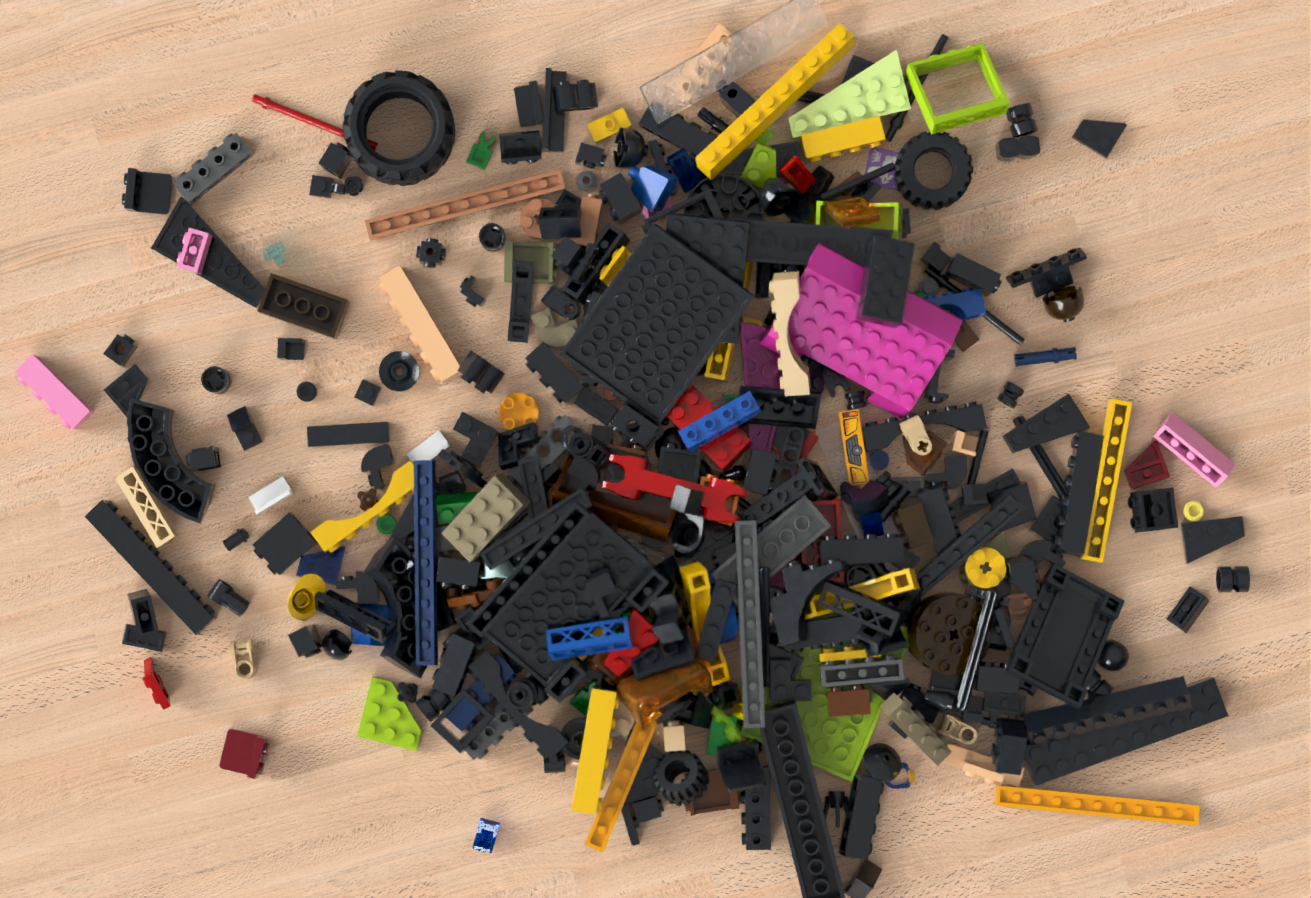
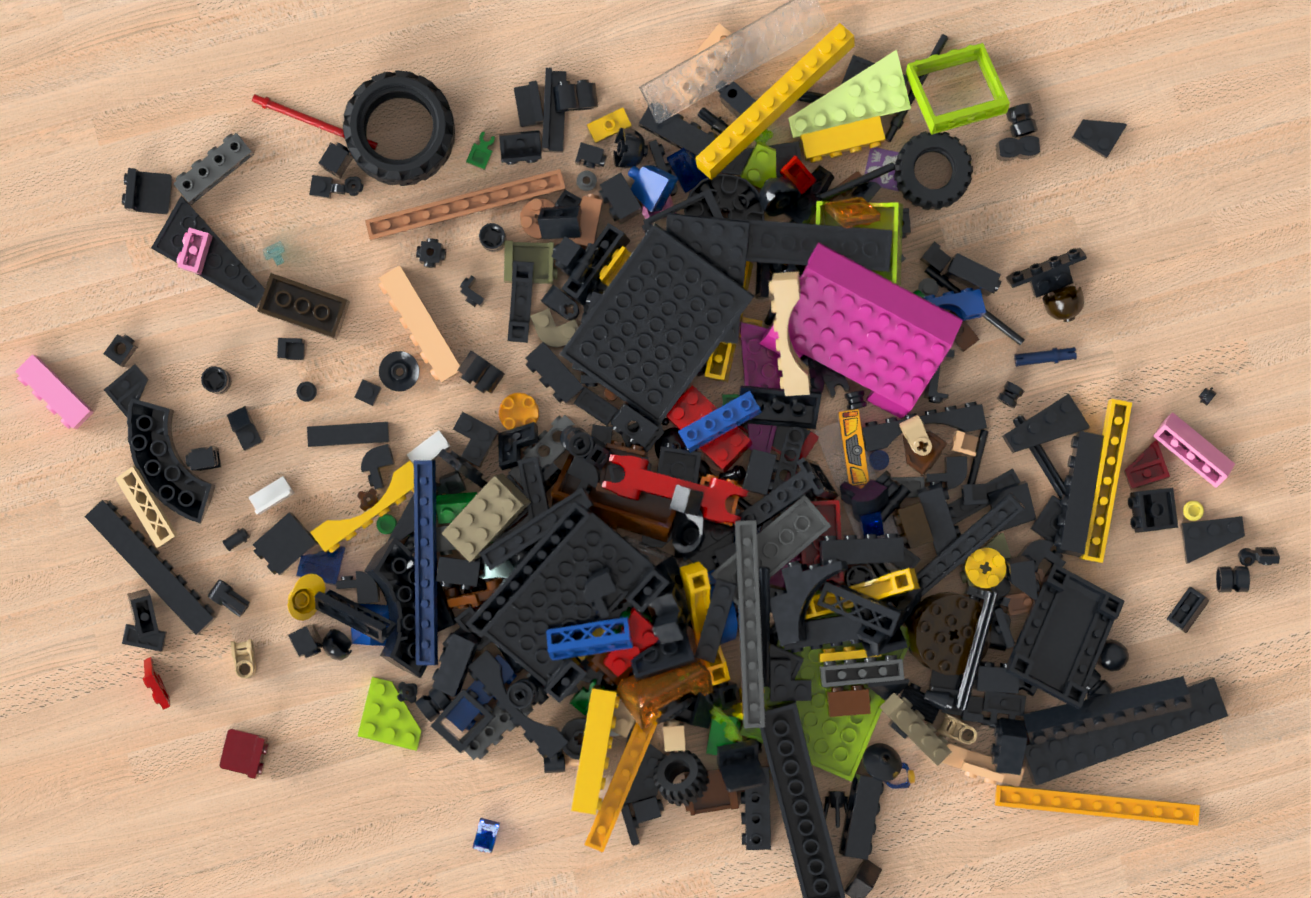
(885, 281): black brick -> none
(1207, 395): none -> black plate
(1263, 555): none -> black plate

